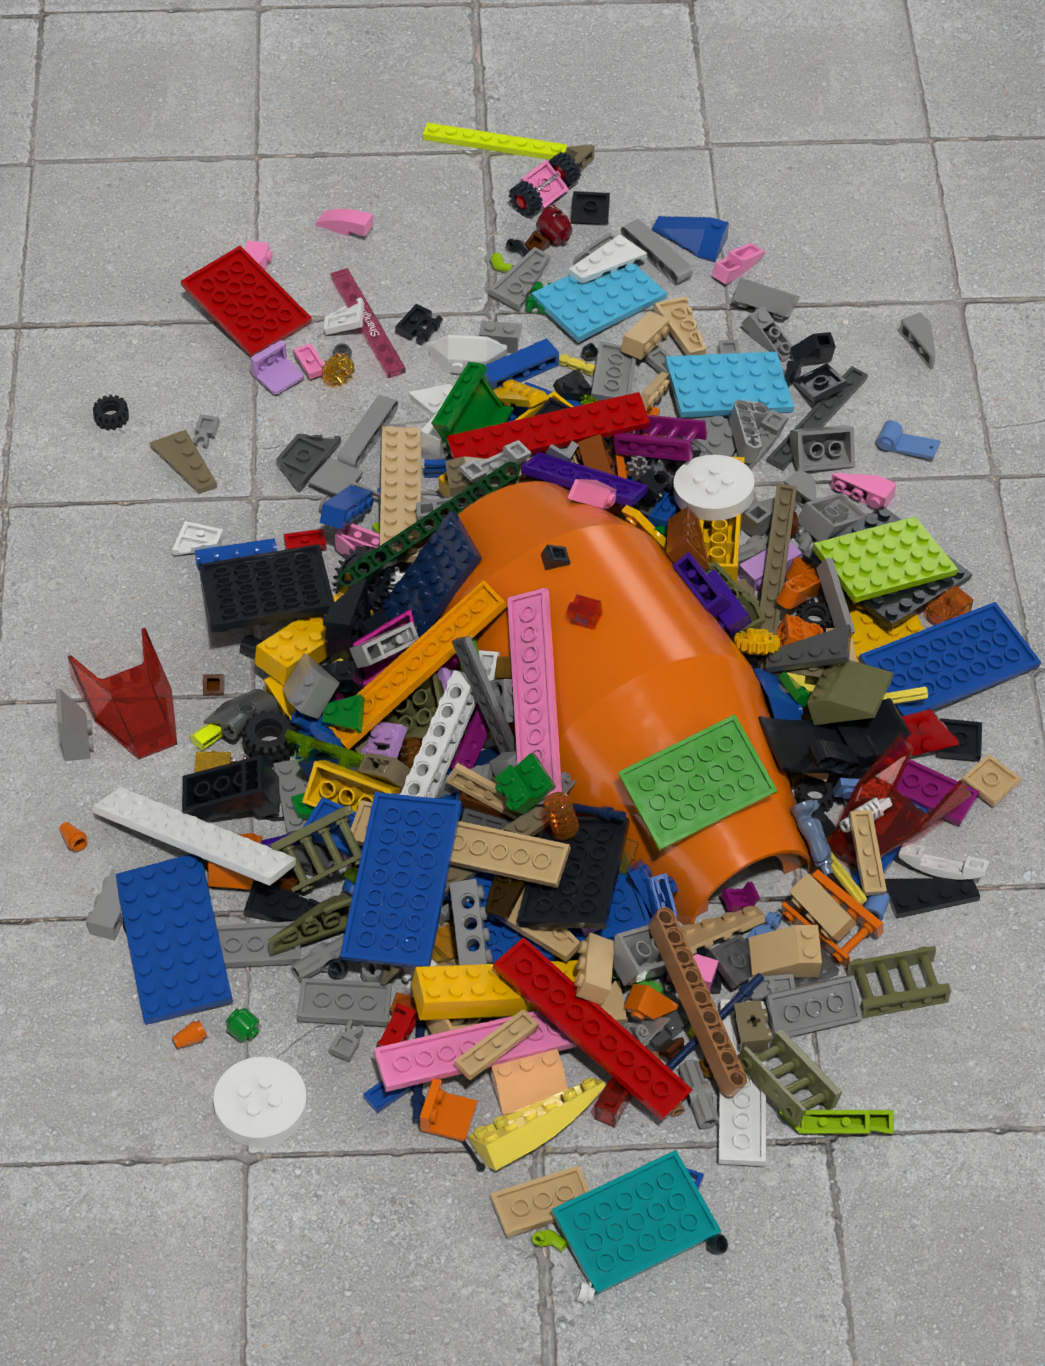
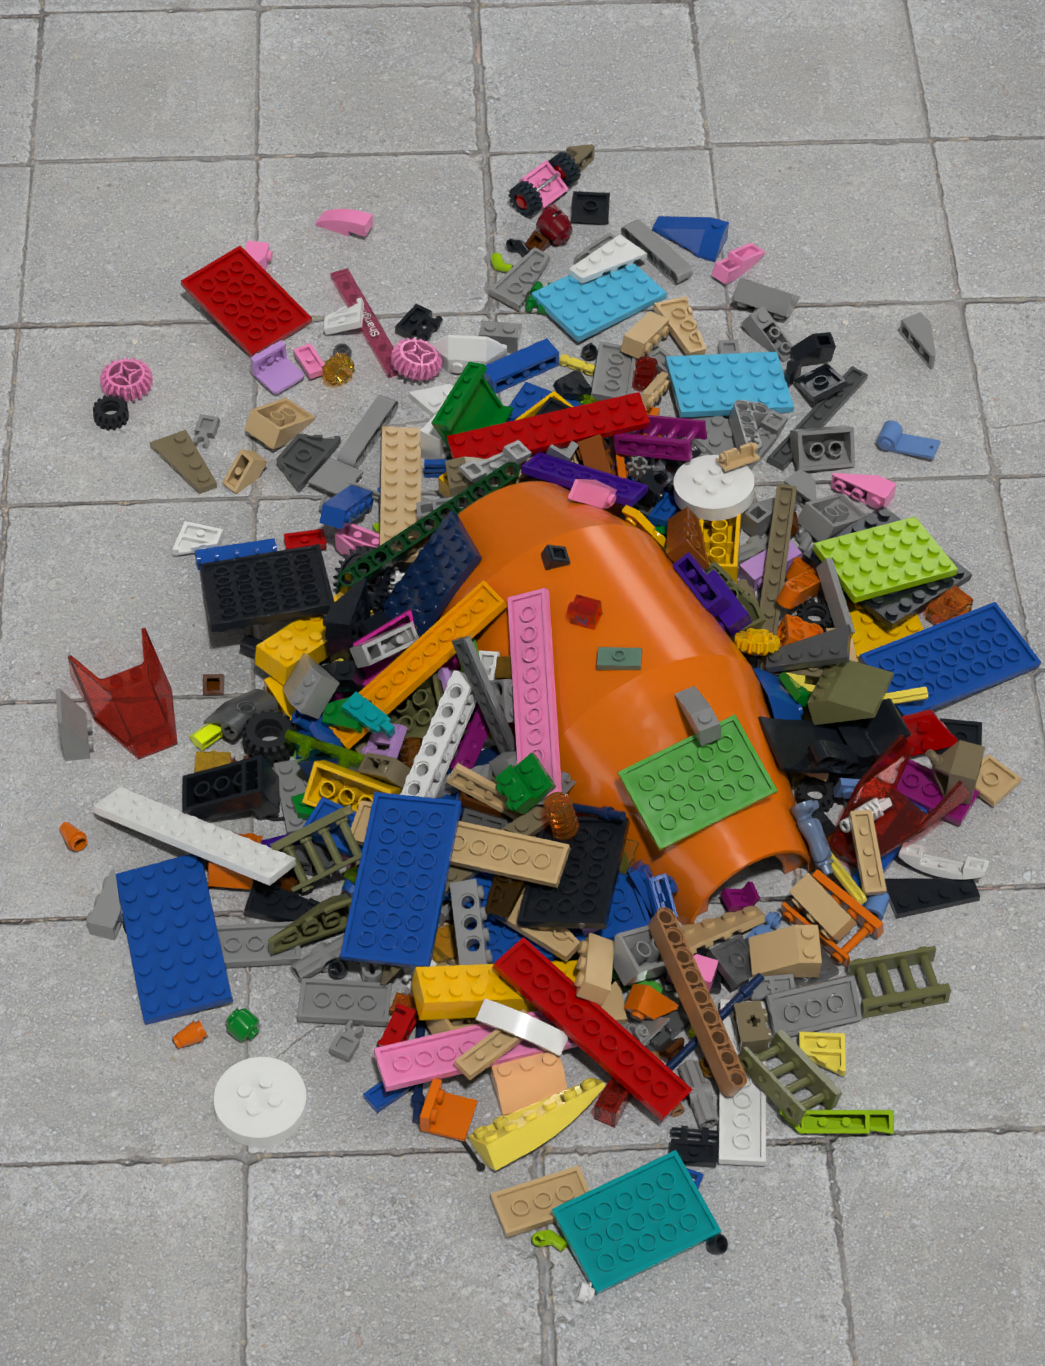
(126, 379): none -> bright pink gear
(244, 470): none -> tan slope
(277, 422): none -> tan slope
(368, 715): none -> teal hinge
(416, 359): none -> bright pink gear
(492, 141): neon yellow plate -> none
(519, 394): yellow wing -> none
(522, 1026): none -> white slope
(619, 658): none -> sand green plate
(645, 371): none -> clear red gear
(694, 1151): none -> black plate
(699, 715): none -> light grey slope
(733, 458): none -> tan hinge
(825, 1050): none -> light yellow wing
(955, 764): none -> dark tan piece

